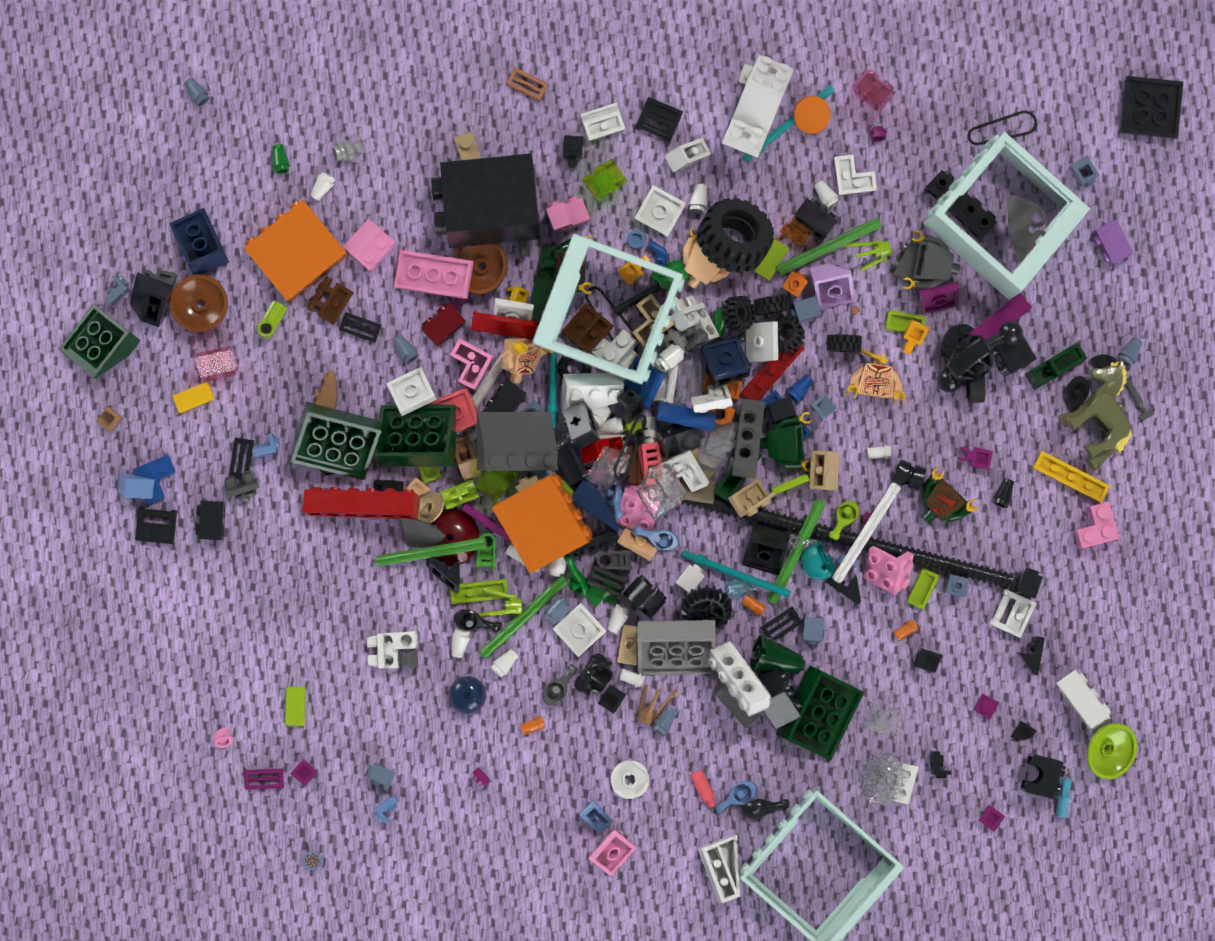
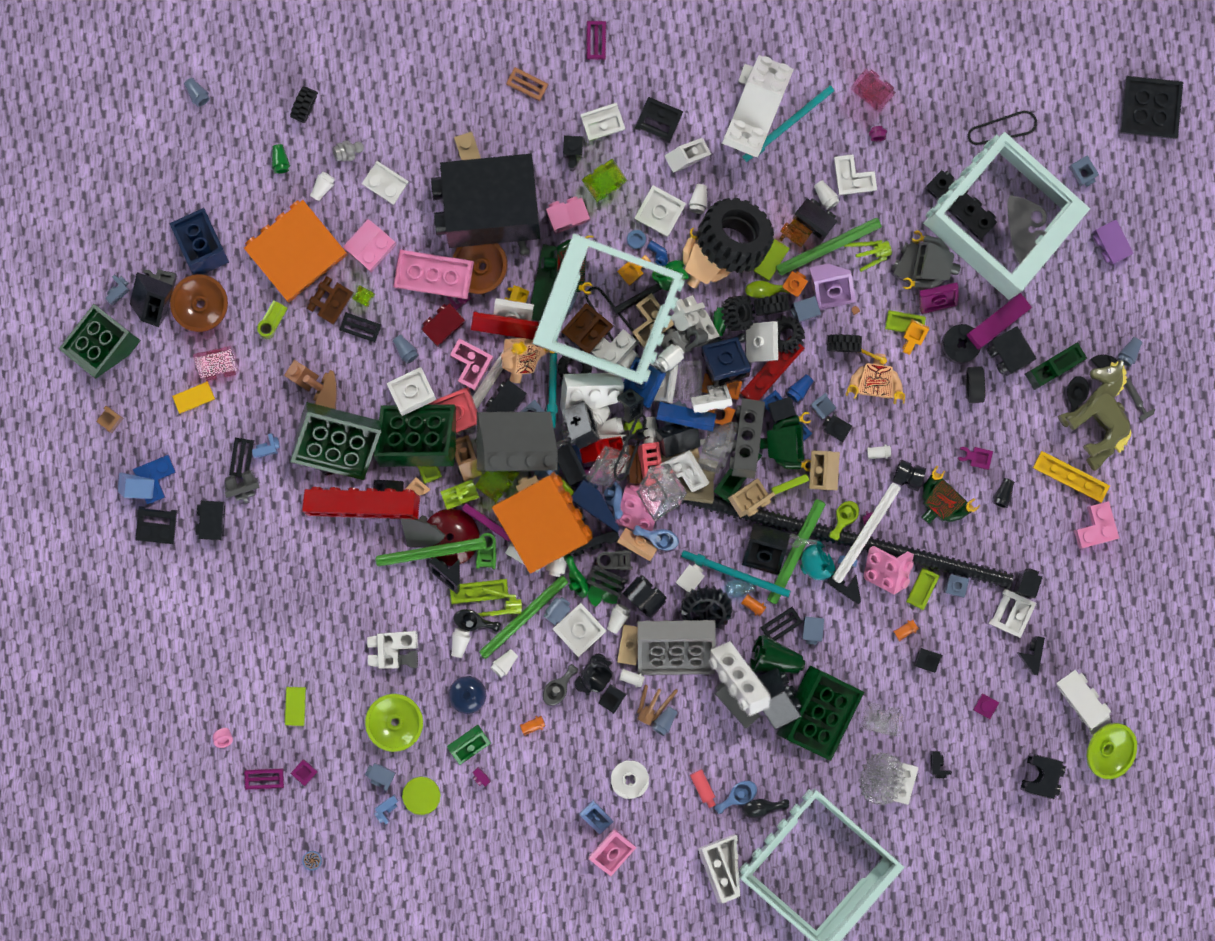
(303, 104): none -> black tyre
(303, 376): none -> nougat brick
(363, 296): none -> clear neon green wheel
(382, 731): none -> lime dish
(385, 182): none -> white plate
(421, 795): none -> lime tile
(430, 507): tan dish -> none
(468, 744): none -> green slope
(596, 56): none -> magenta tile
(762, 289): none -> lime piece
(811, 114): orange tile -> none
(836, 427): none -> black bracket
(974, 356): black piece -> none
(991, 818): magenta plate -> none
(1023, 731): black tile -> none
(1063, 798): medium azure axle -> none

